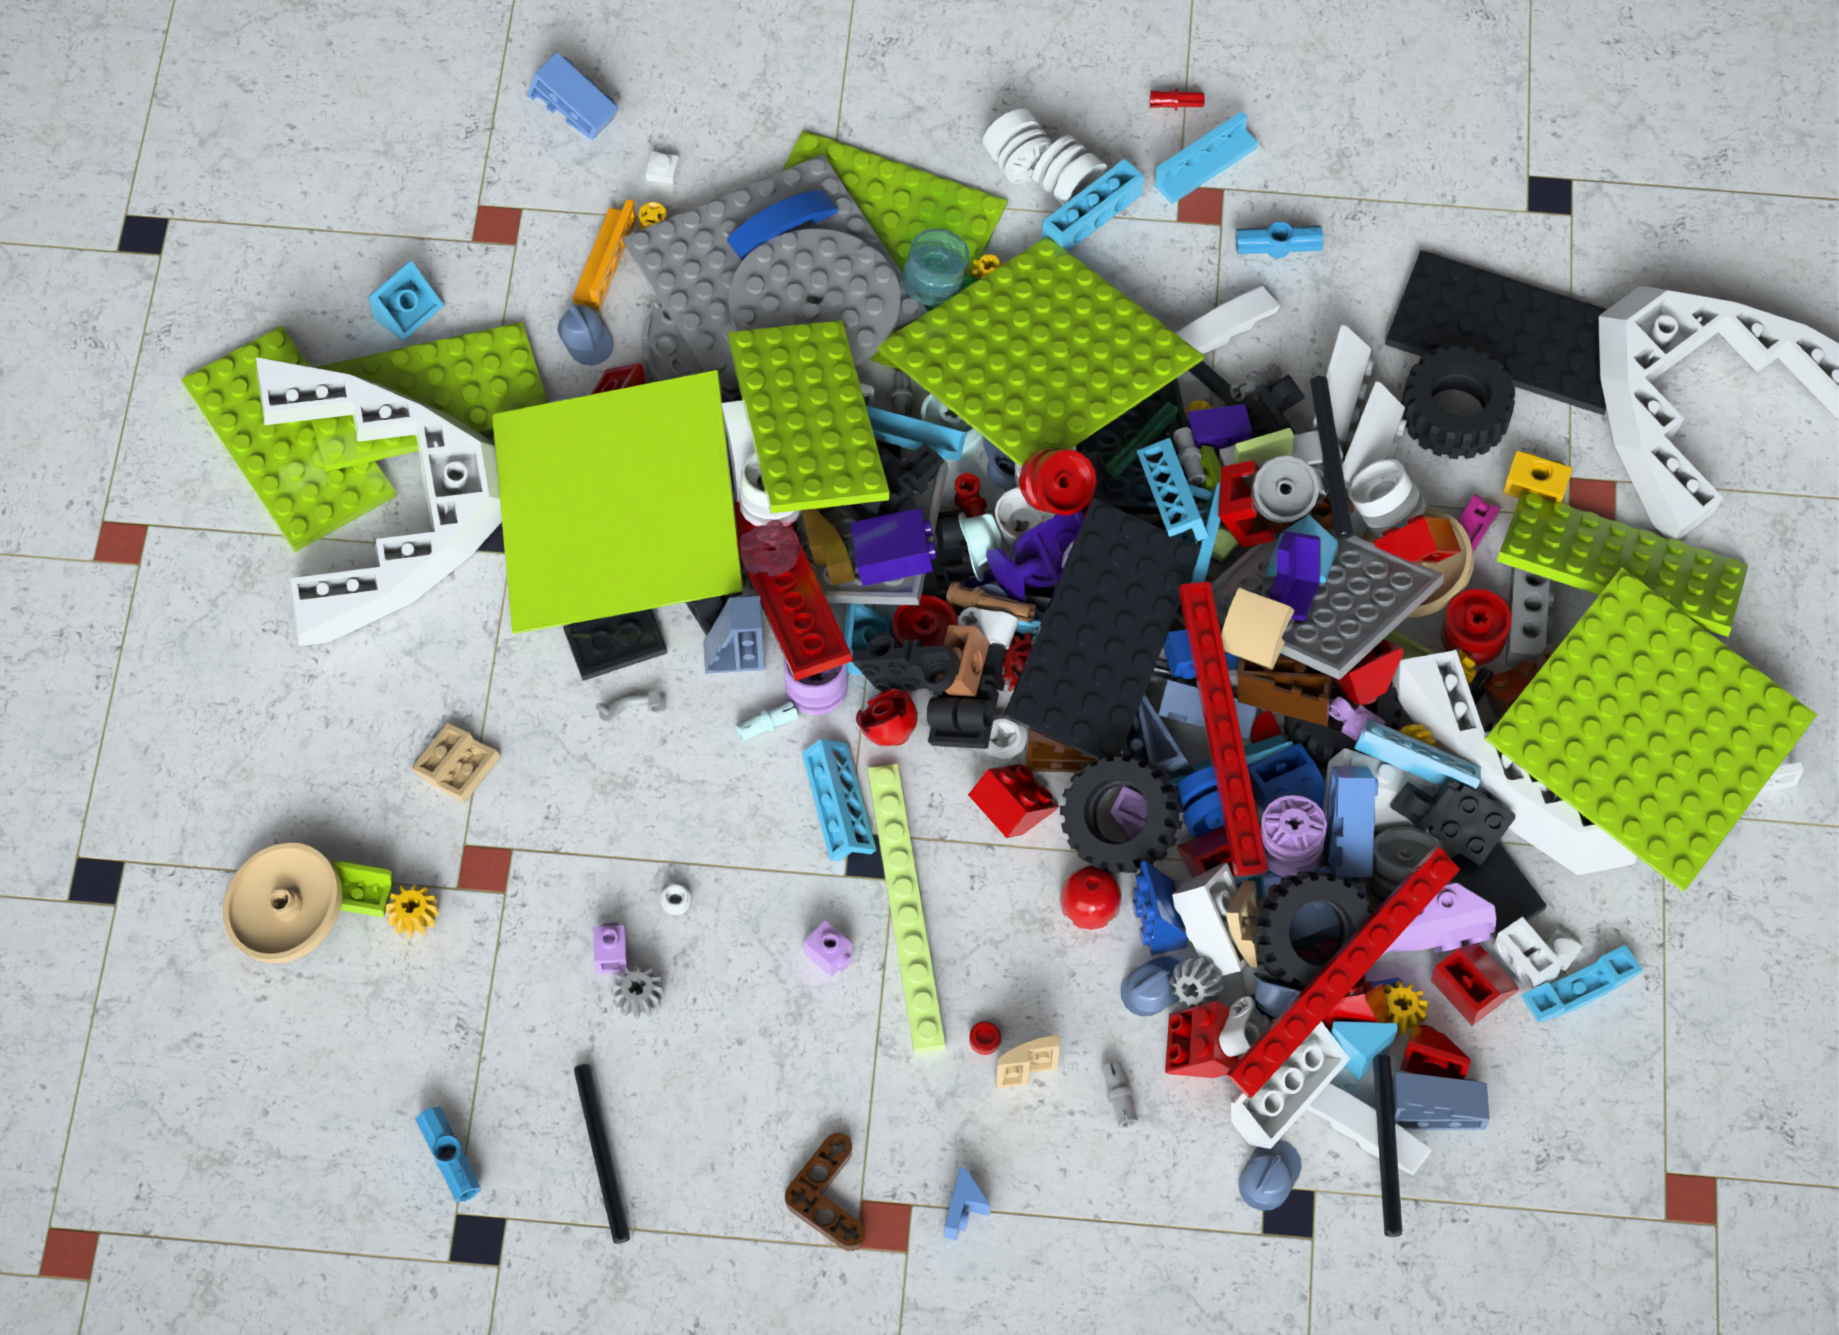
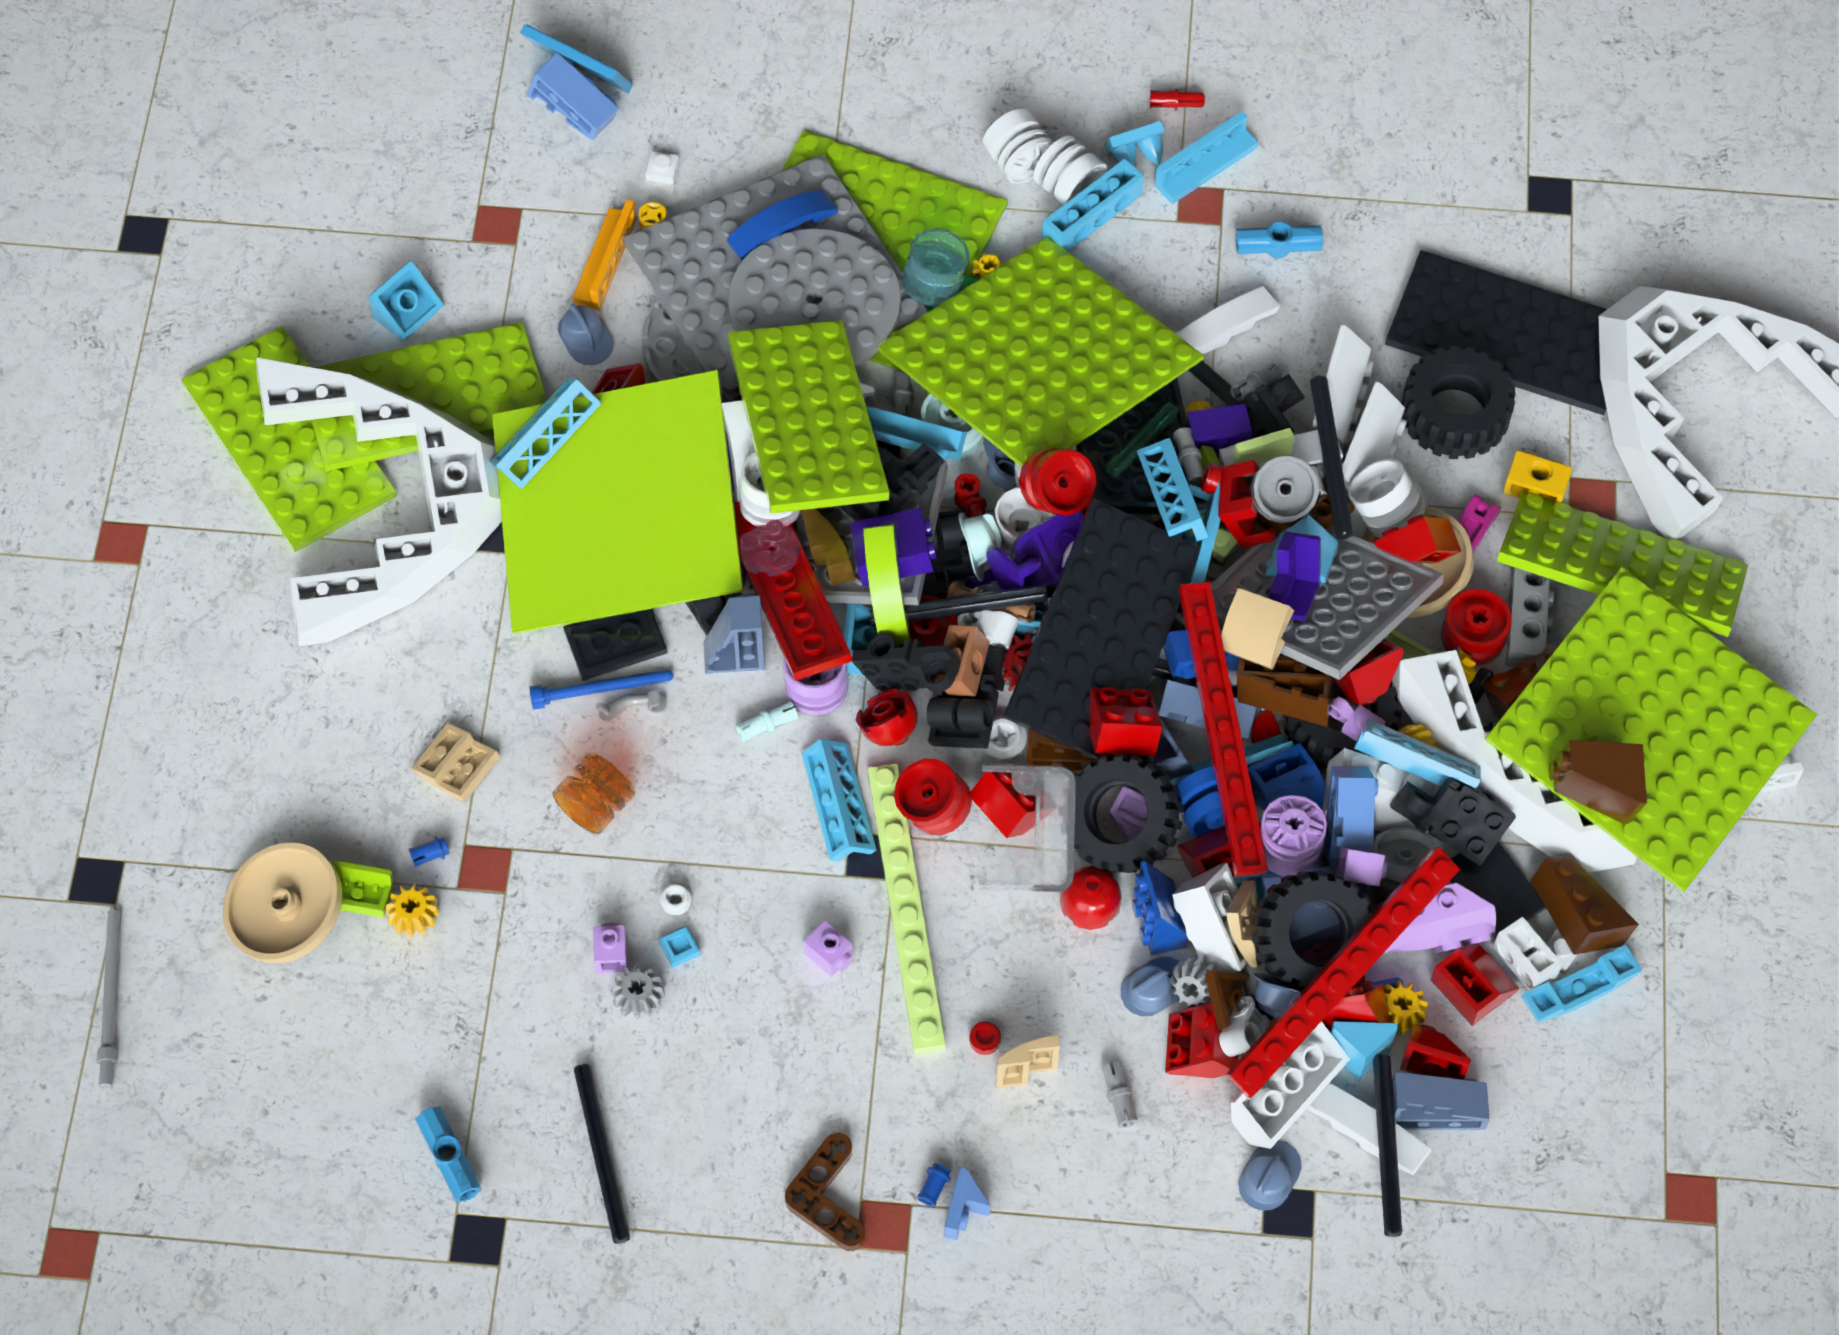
(107, 1053): none -> light grey bar
(429, 851): none -> blue pin
(537, 425): none -> medium azure fence
(542, 696): none -> blue piece
(577, 57): none -> dark azure tile
(593, 793): none -> clear orange wheel
(679, 946): none -> medium azure tile
(885, 582): none -> slope
(932, 796): none -> red wheel
(934, 1183): none -> blue pin
(974, 603): none -> black axle
(1054, 829): none -> clear windscreen
(1124, 721): none -> red slope
(1147, 139): none -> medium azure tile
(1210, 478): none -> red tile
(1225, 994): none -> reddish brown tile
(1361, 866): none -> lavender brick
(1581, 906): none -> reddish brown wedge
(1602, 777): none -> reddish brown slope

